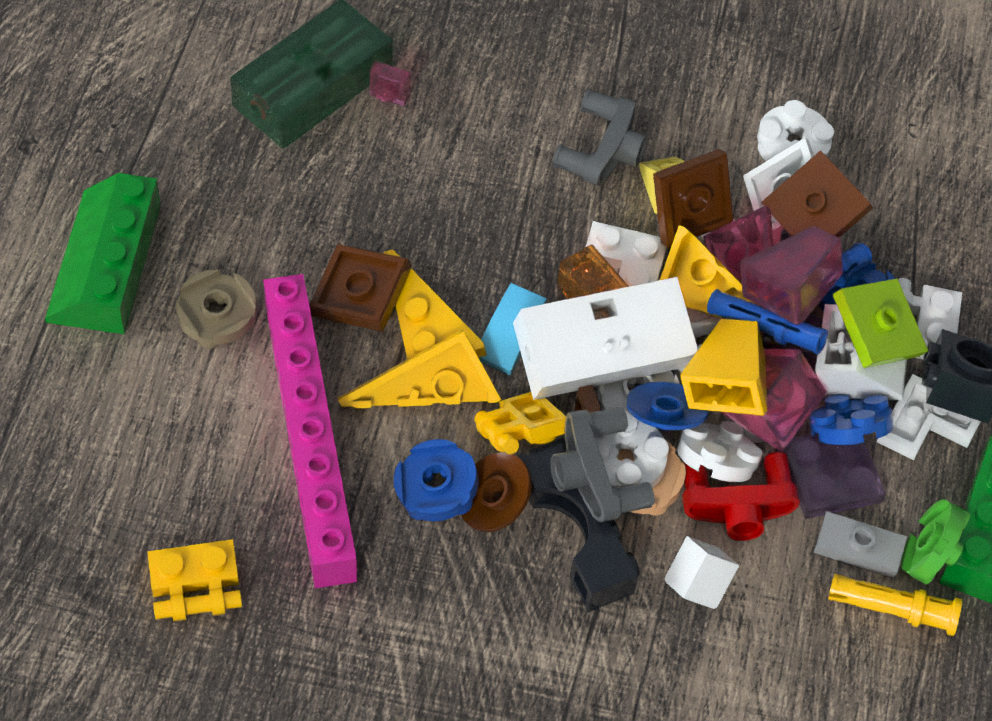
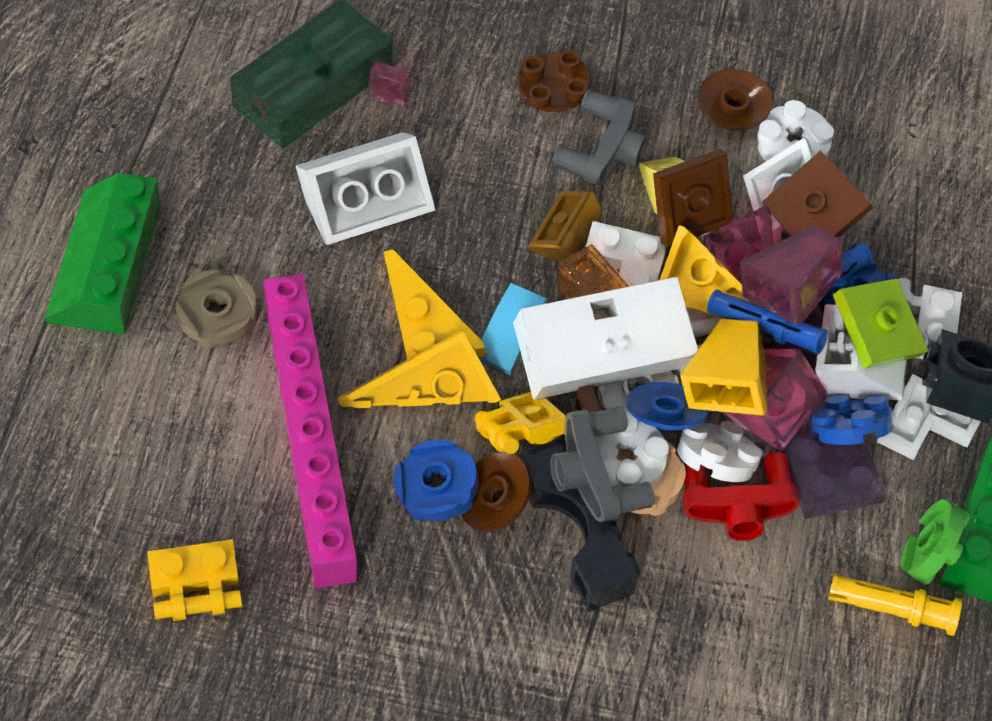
(360, 287): reddish brown plate -> none
(366, 187): none -> white slope
(554, 81): none -> reddish brown dish
(566, 225): none -> pearl gold slope
(701, 572): white panel -> none
(739, 89): none -> reddish brown dish
(860, 544): light grey plate -> none

